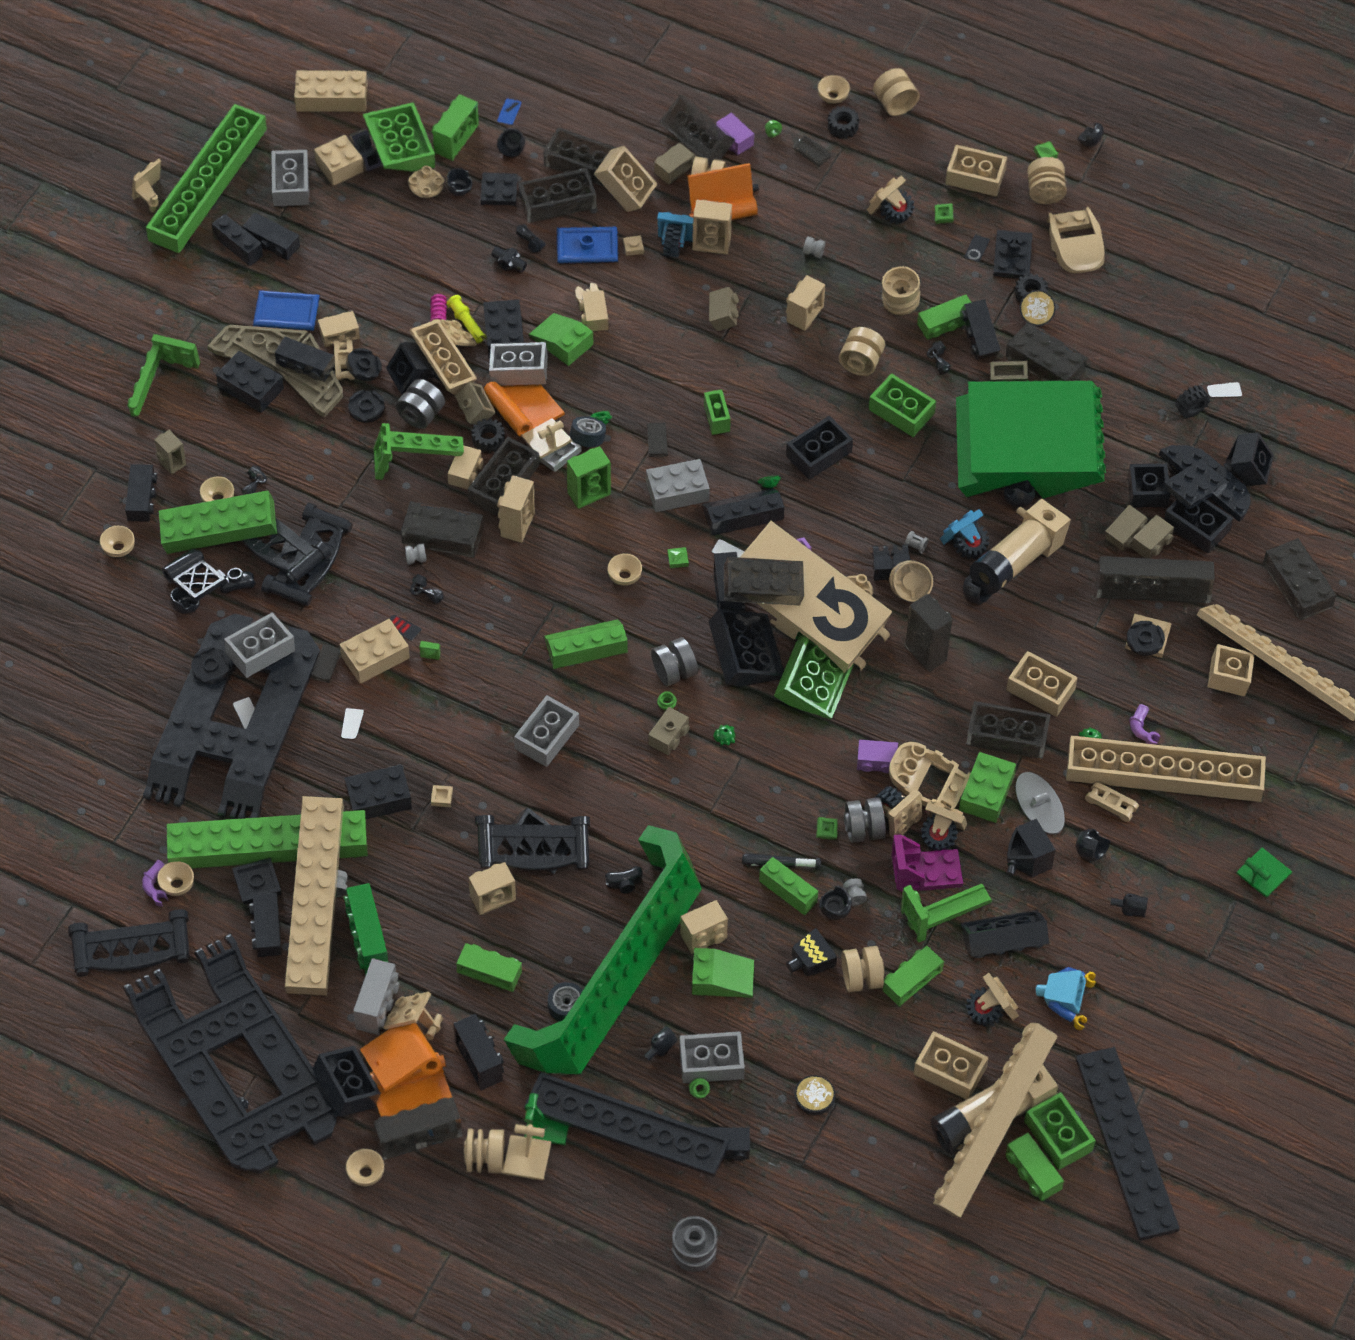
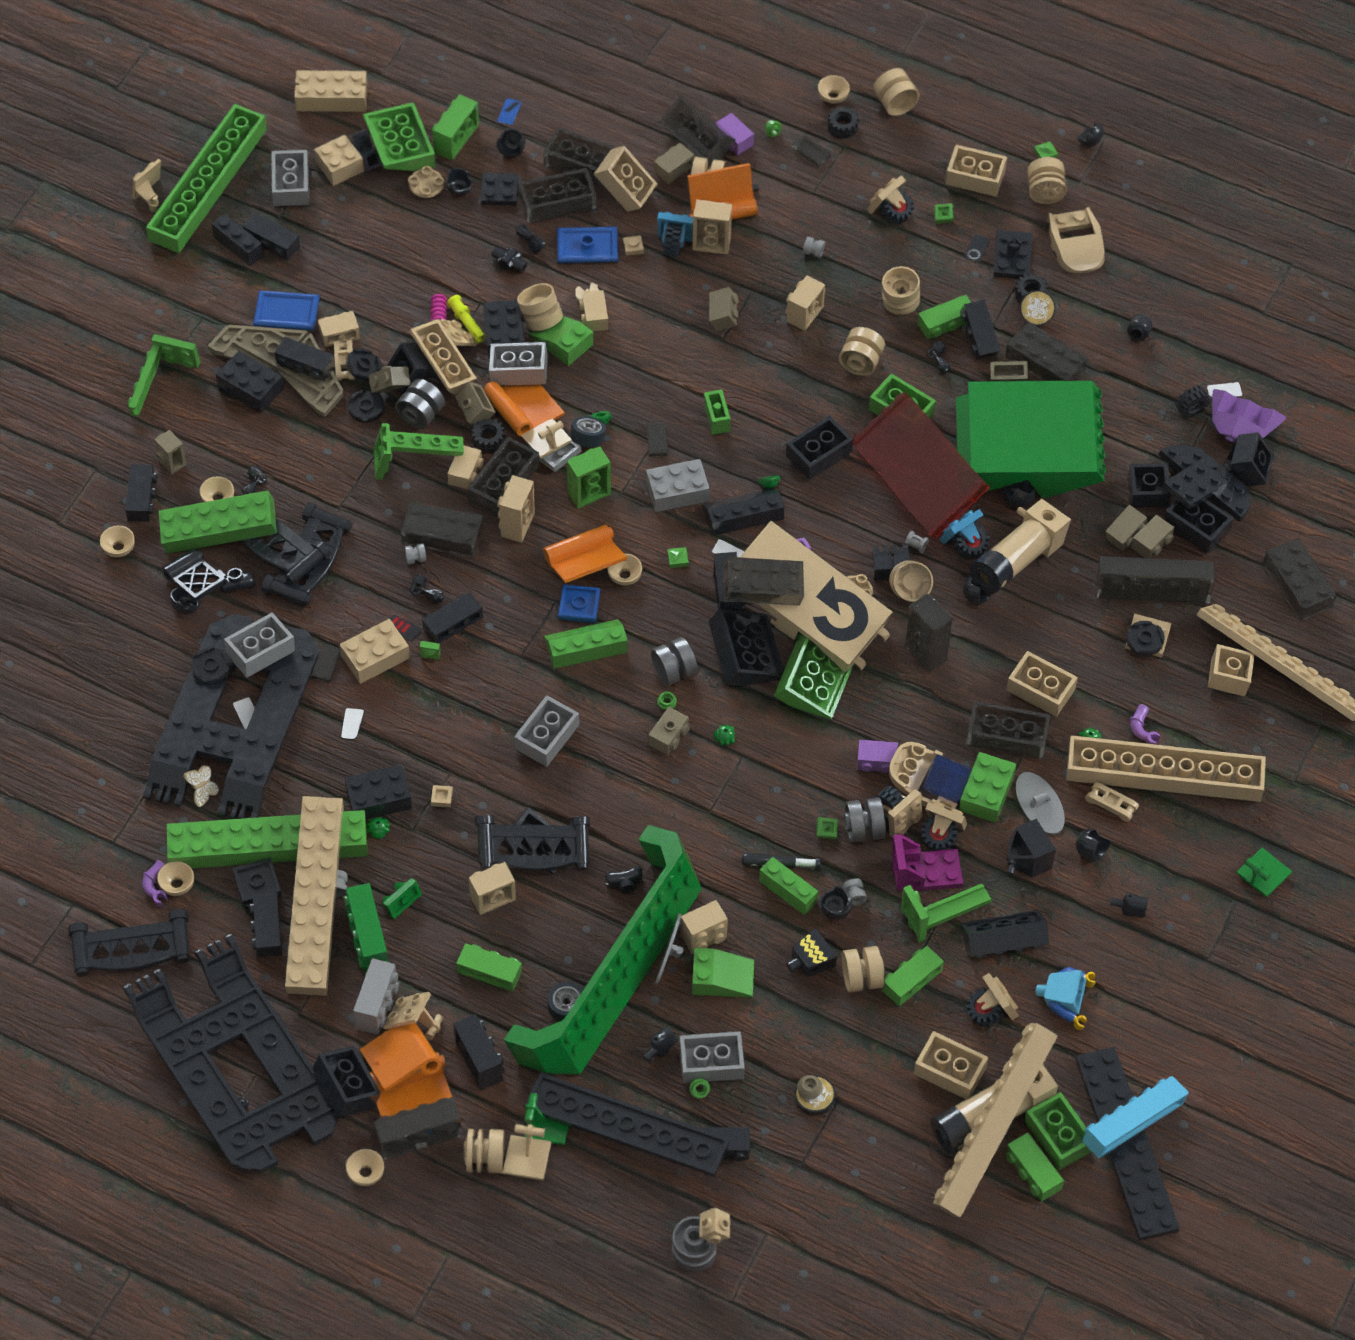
(201, 783): none -> tan animal
(378, 830): none -> green animal
(389, 379): none -> dark tan brick
(405, 895): none -> green tile
(452, 618): none -> black brick
(540, 307): none -> tan wheel
(579, 603): none -> blue tile
(584, 553): none -> orange door
(670, 949): none -> light grey shield
(714, 1225): none -> tan brick
(814, 1091): none -> dark tan plate
(920, 464): none -> clear red panel
(947, 778): none -> clear blue tile
(1135, 1116): none -> medium azure brick
(1139, 327): none -> black head
(1241, 416): none -> medium lavender brick

